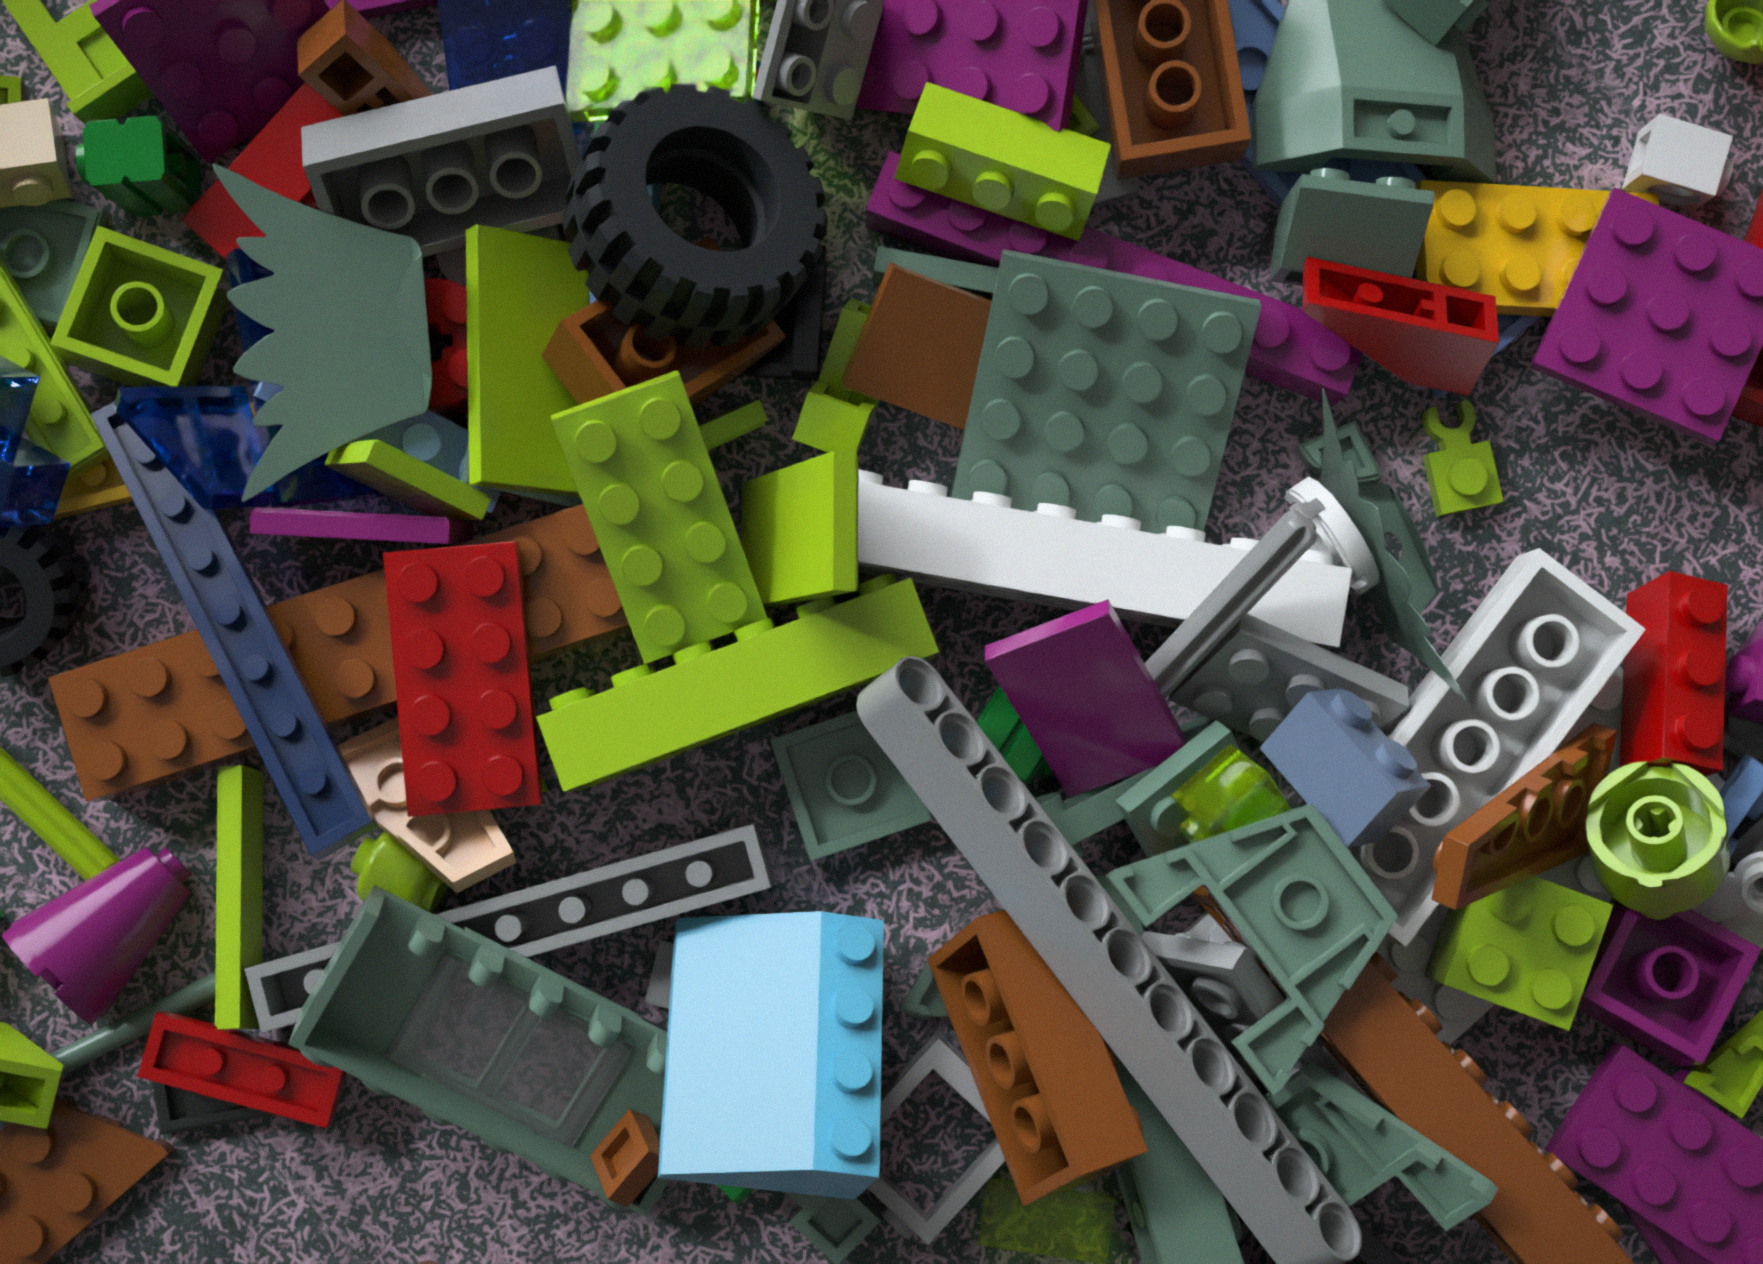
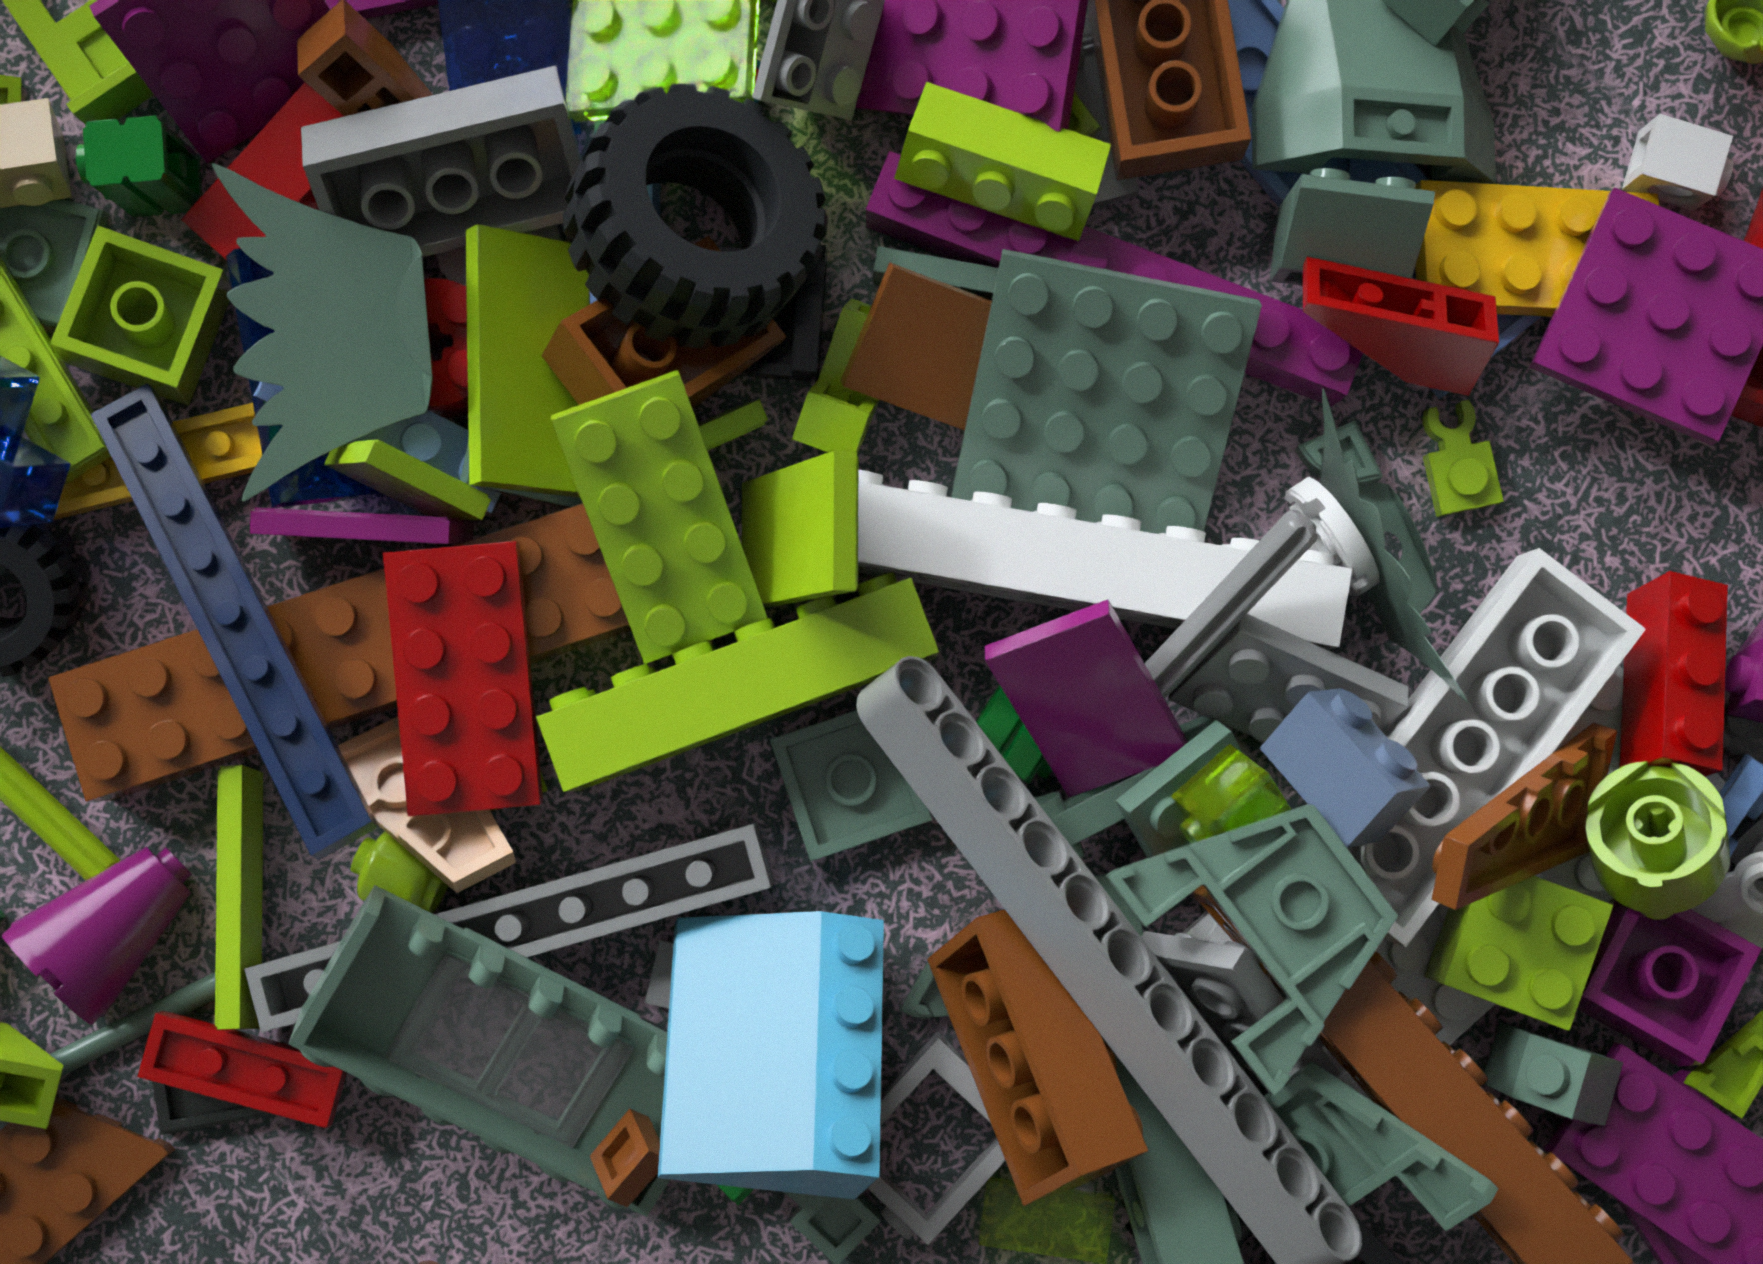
(200, 437): clear blue wing -> none
(1552, 1074): none -> sand green slope

